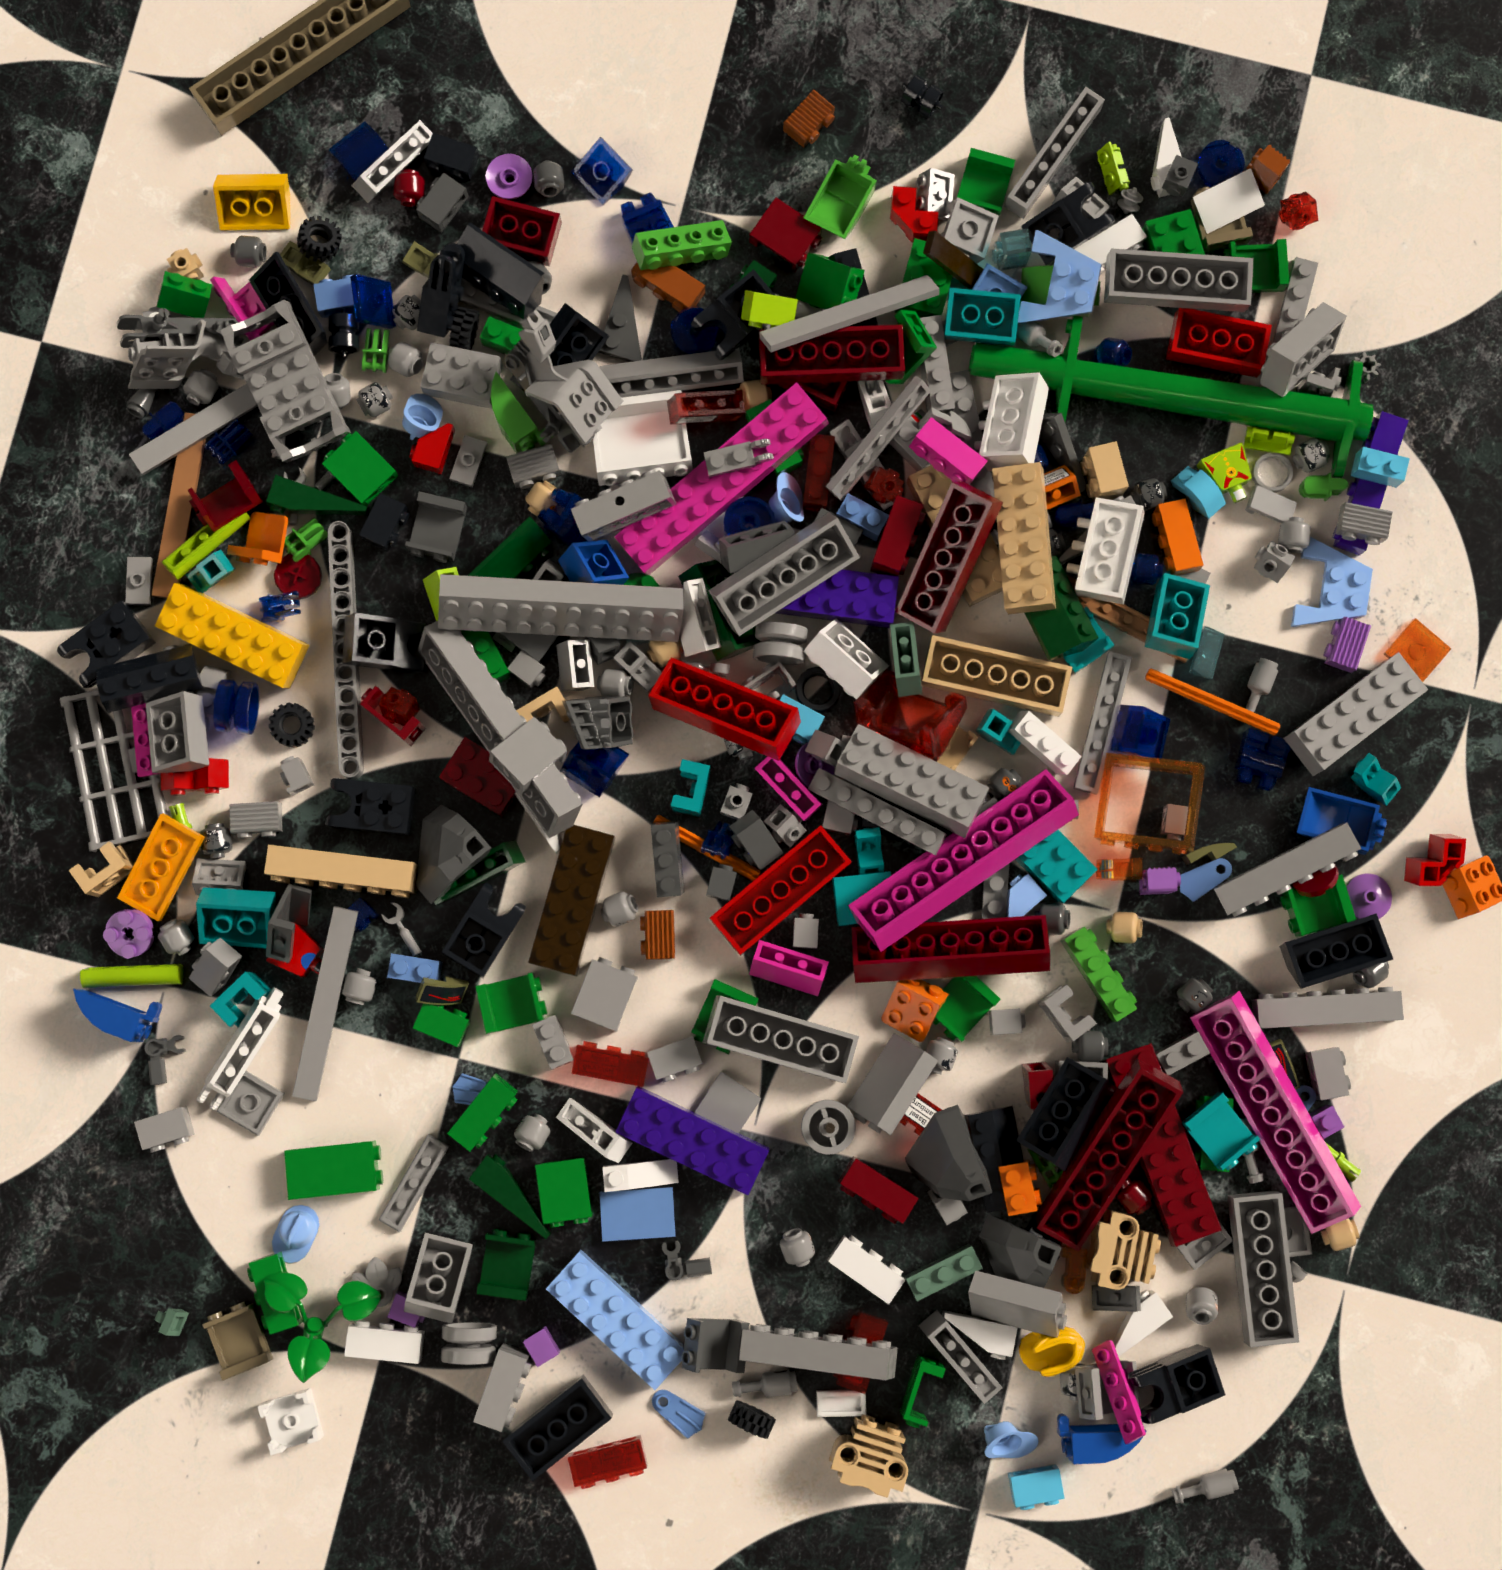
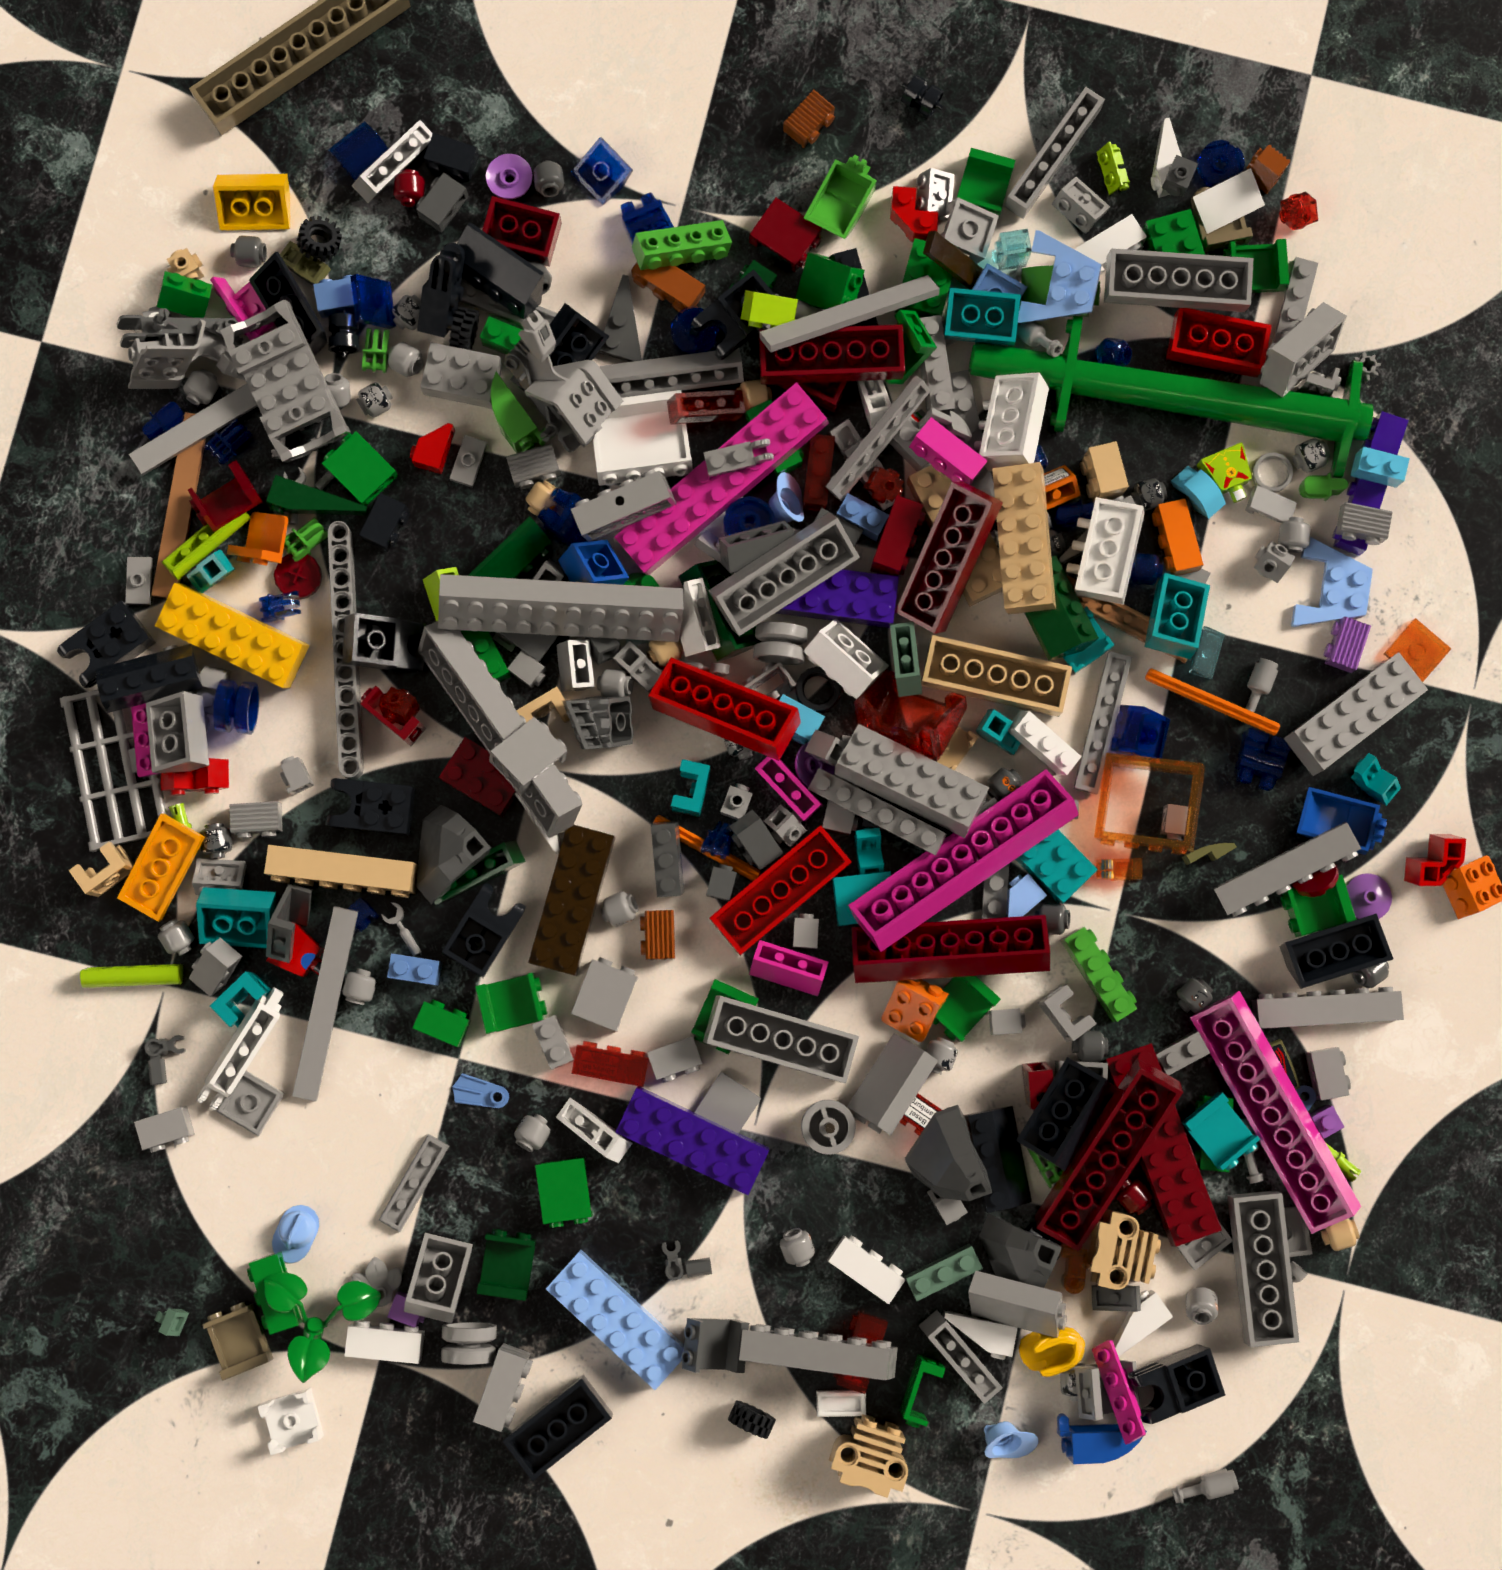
(117, 1017): blue piece -> none
(119, 942): medium lavender plate -> none
(141, 402): dark grey cone -> none
(277, 725): black tyre -> none
(333, 1170): green brick -> none
(419, 259): olive slope -> none
(421, 415): light blue piece -> none
(437, 527): dark grey panel -> none
(441, 992): slope -> none
(483, 1113): green brick -> none
(502, 1186): dark green slope -> none
(541, 1346): medium lavender panel -> none
(594, 767): clear blue slope -> none
(608, 1462): clear red brick -> none
(637, 1214): medium blue tile -> none
(640, 1175): white slope -> none
(679, 1413): medium blue piece -> none
(772, 1384): light grey piece -> none
(877, 1191): dark red brick -> none
(1019, 1188): orange bracket -> none
(1036, 1487): medium azure brick -> none
(1058, 442): dark grey wing -> none
(1068, 217): black brick -> none
(1124, 927): tan head -> none
(1130, 200): light grey wheel -> none
(1159, 881): medium lavender brick -> none
(1203, 878): medium blue piece -> none
(1268, 440): lime hinge -> none

